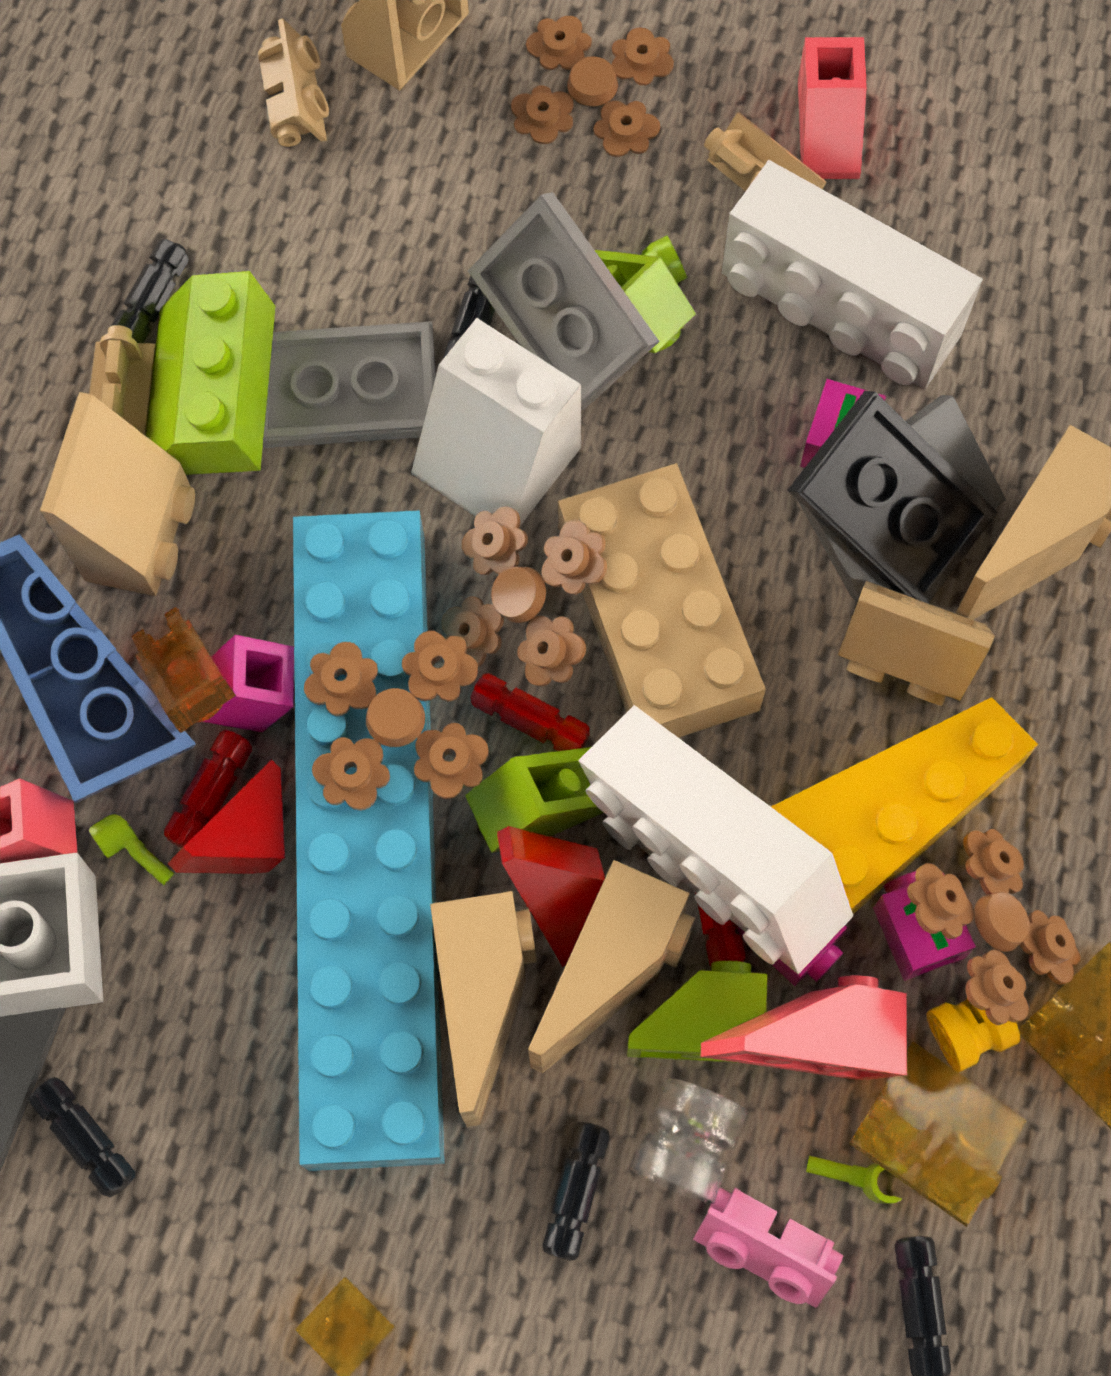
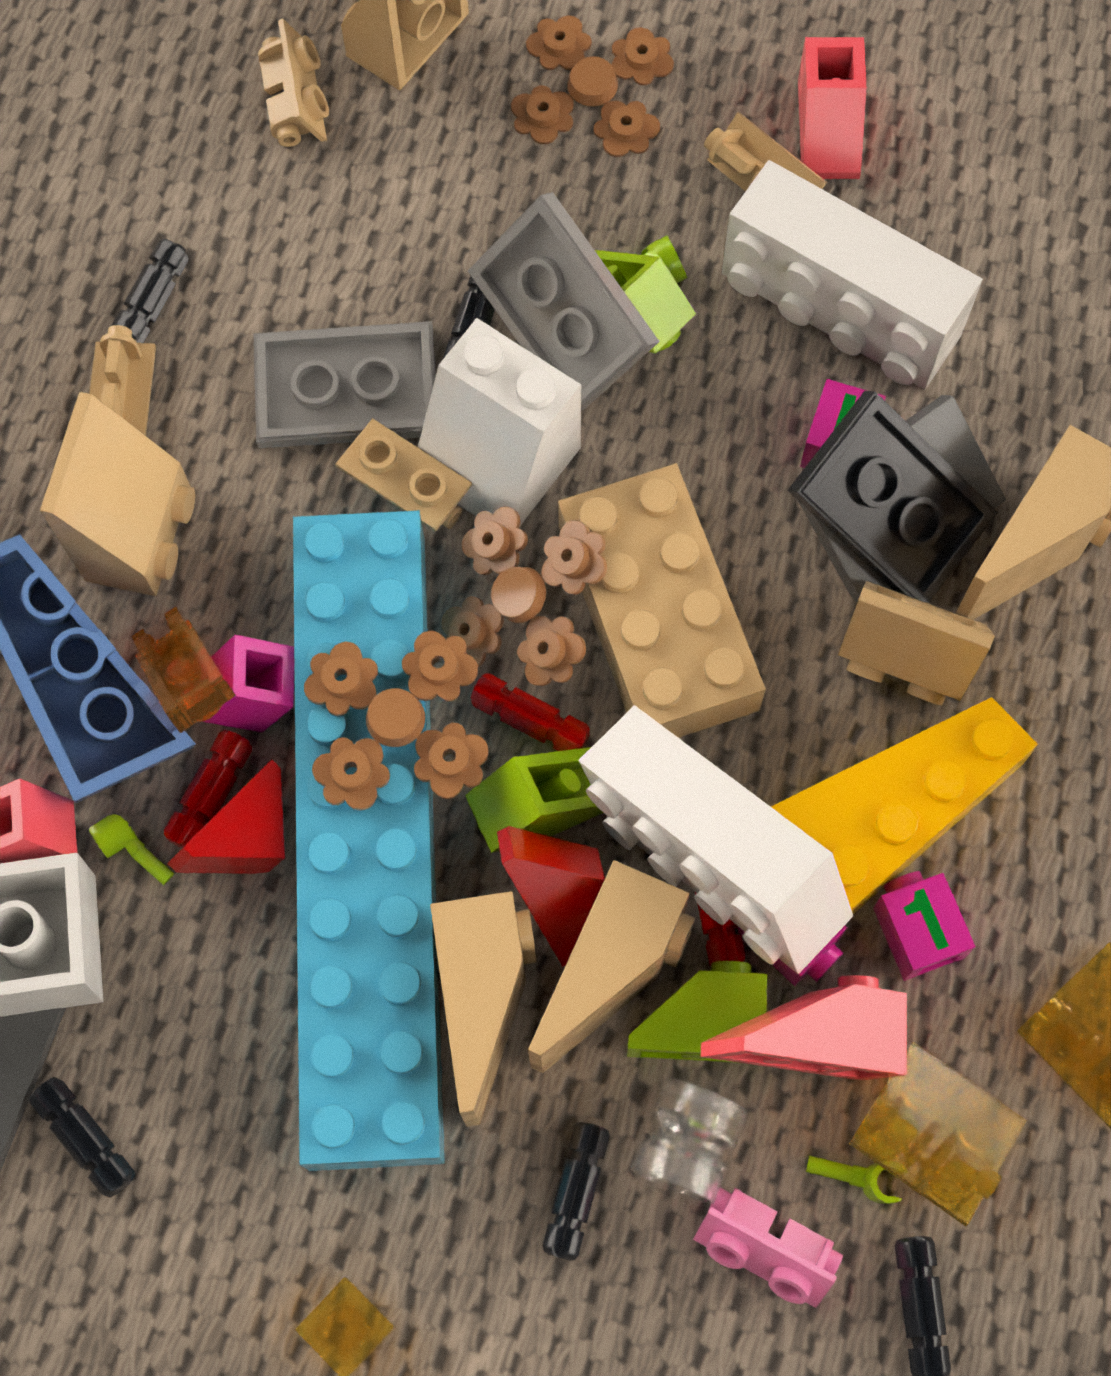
(213, 373): lime slope -> none
(405, 475): none -> tan hinge
(967, 1033): yellow wheel -> none
(1001, 922): medium nougat plant -> none

